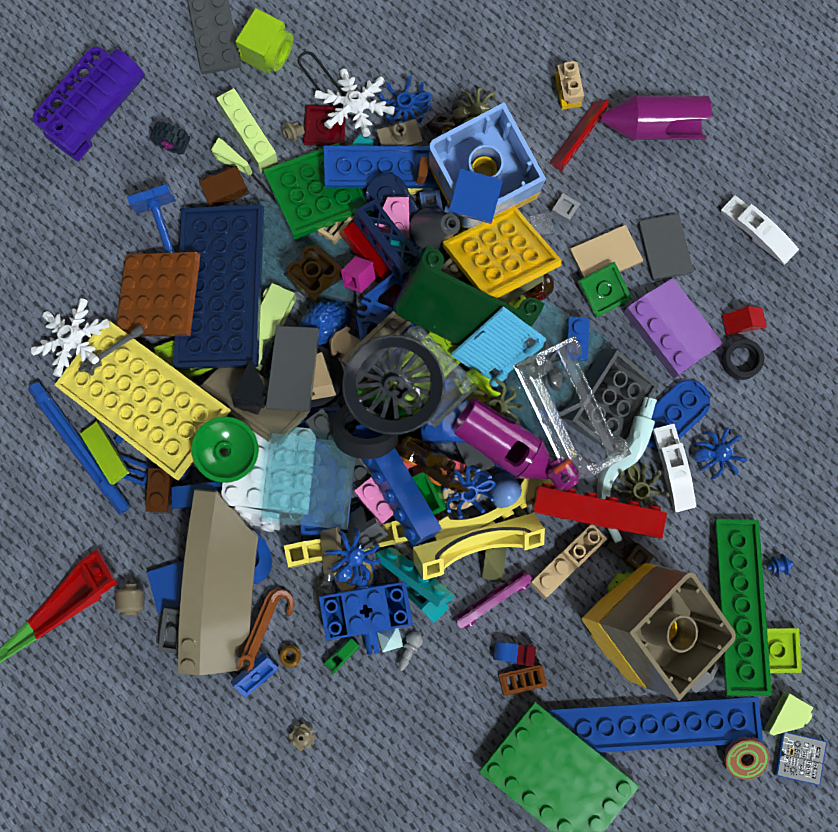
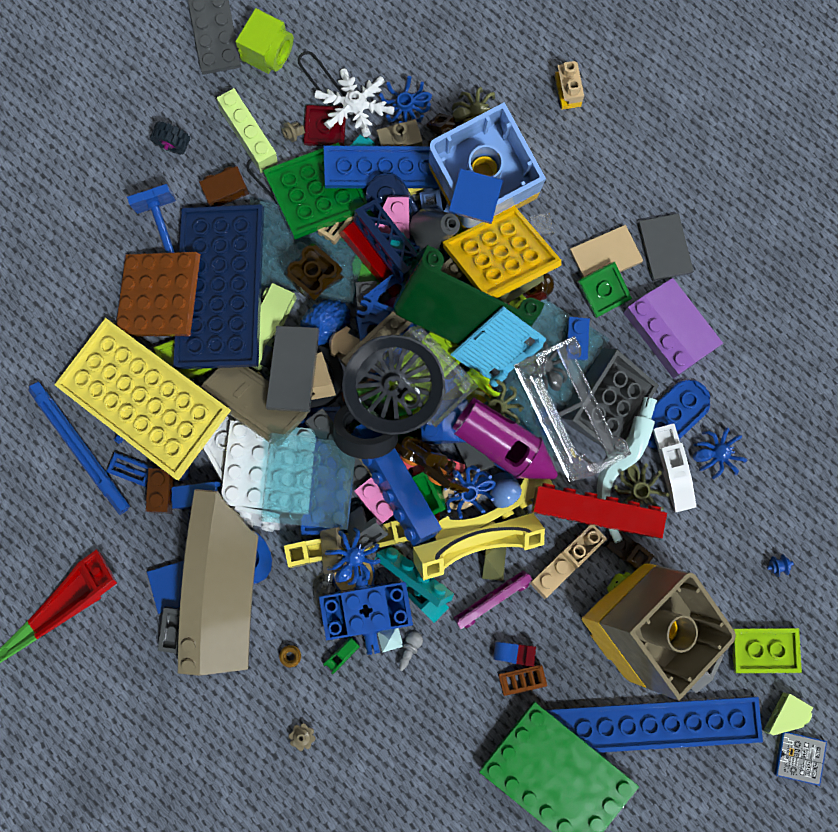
(70, 337): white piece -> none
(88, 366): dark grey piece -> none
(90, 101): dark purple piece -> none
(105, 453): lime tile -> none
(129, 600): dark tan head -> none
(228, 156): yellowish green slope -> none
(232, 436): green dish -> none
(247, 682): blue plate -> none
(250, 391): black slope -> none
(261, 624): dark orange piece -> none
(358, 274): dark pink brick -> none
(422, 170): dark orange tile -> none
(563, 473): magenta head -> none
(565, 207): light grey plate -> none
(579, 134): red slope -> none
(660, 117): magenta piece -> none
(743, 605): green plate -> none
(744, 320): red slope -> none
(746, 769): dark orange tile -> none
(754, 348): black tyre -> none
(761, 229): white slope -> none

